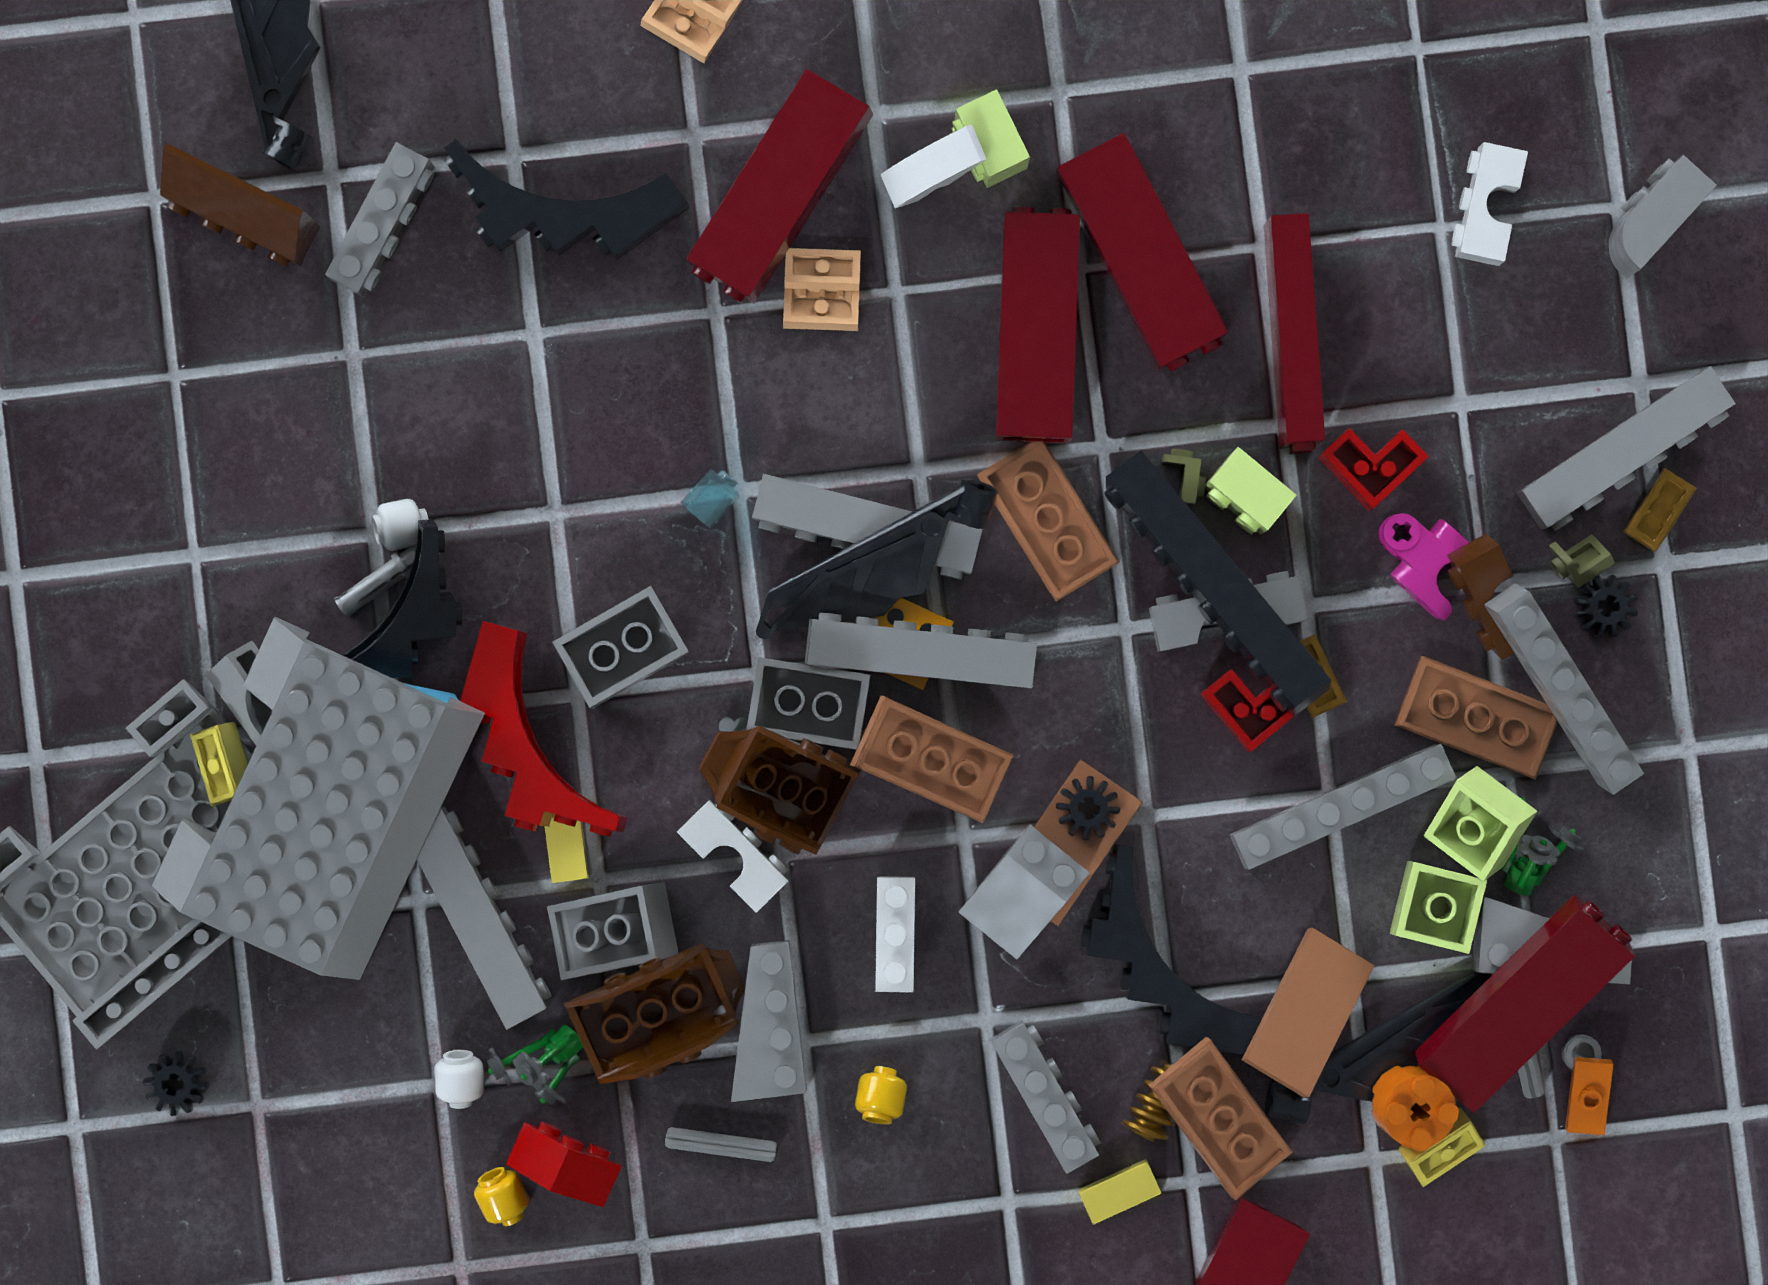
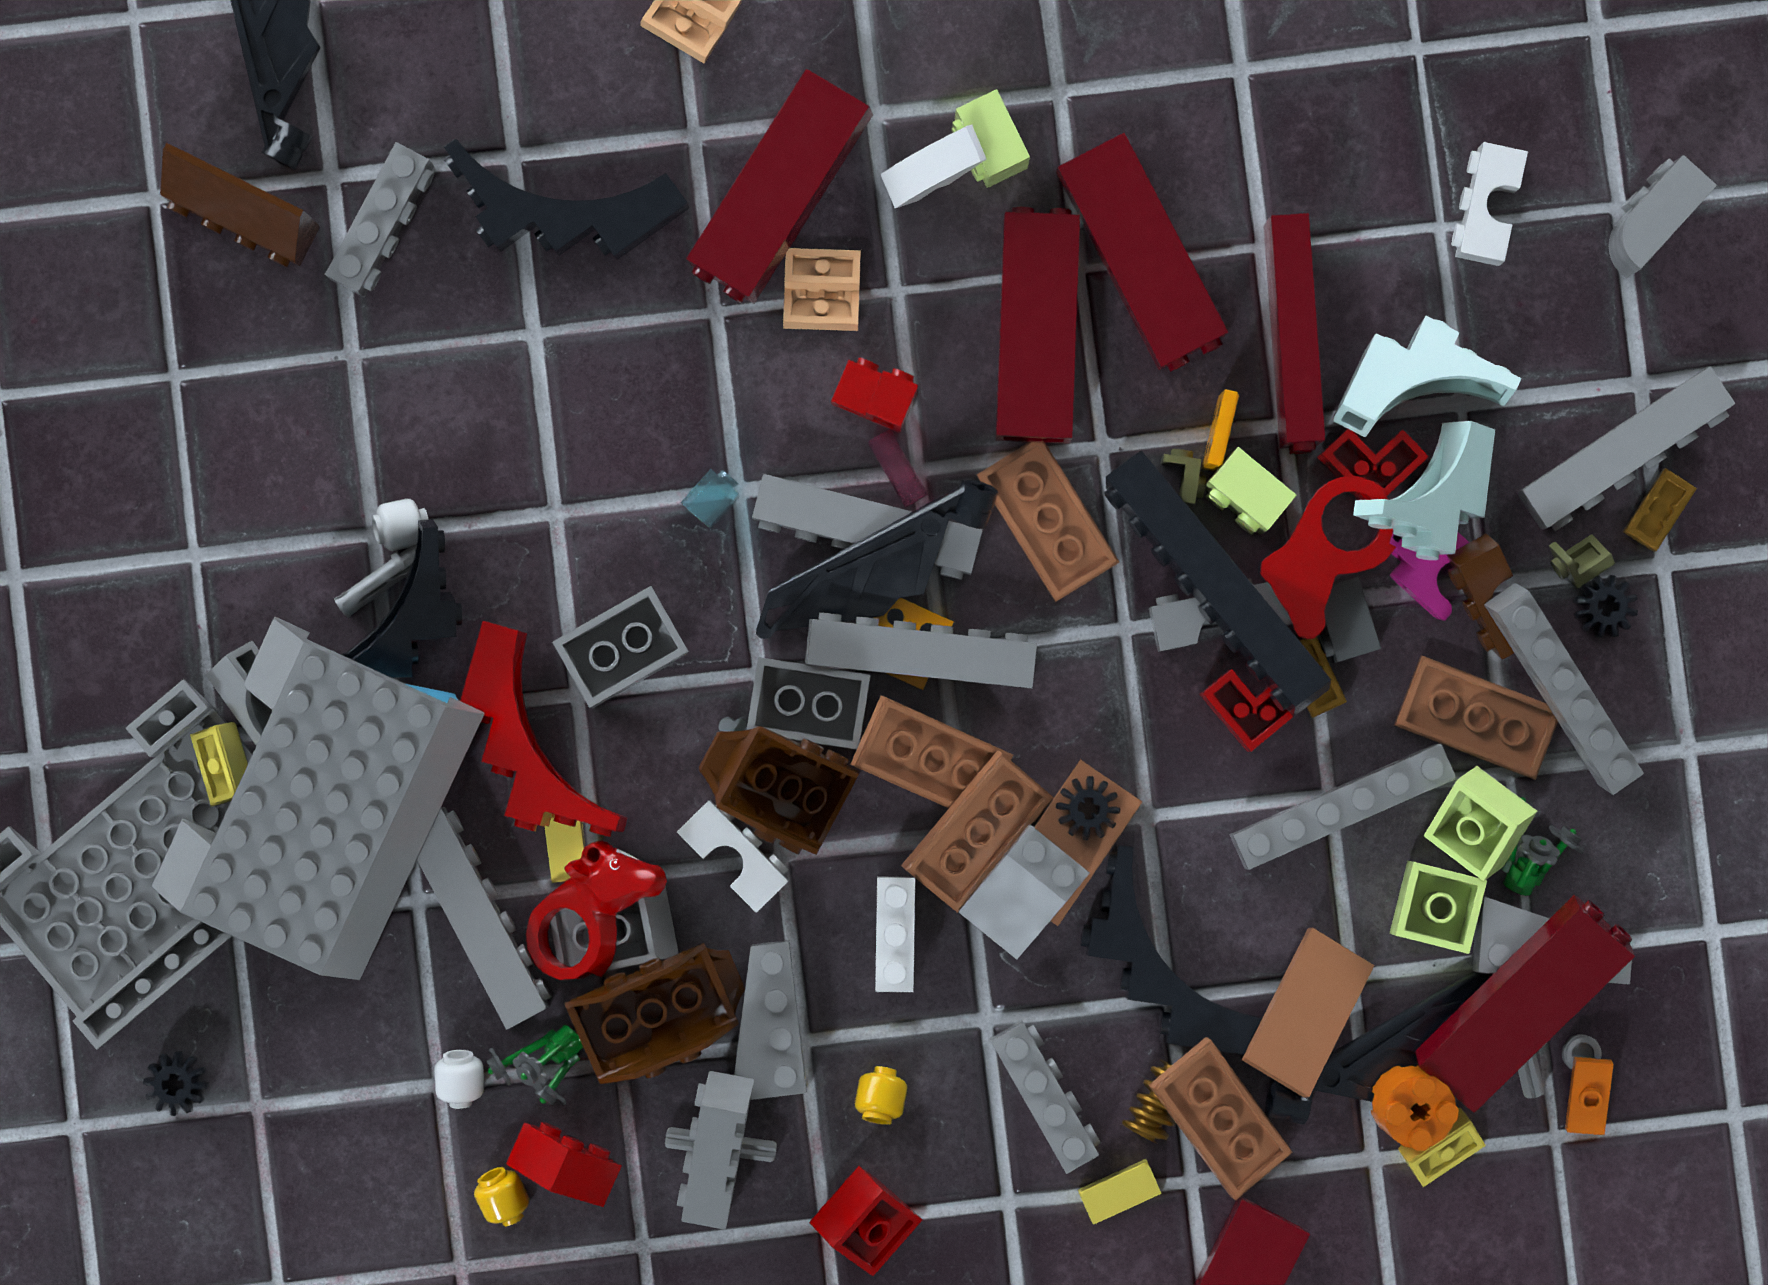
(599, 888): none -> red animal
(716, 1149): none -> light grey wedge
(865, 1221): none -> red slope
(876, 395): none -> red brick
(895, 454): none -> clear pink piece
(977, 831): none -> nougat tile
(1220, 430): none -> light orange tile
(1308, 563): none -> red animal
(1348, 623): none -> dark grey brick
(1428, 366): none -> light aqua arch
(1444, 495): none -> light aqua arch

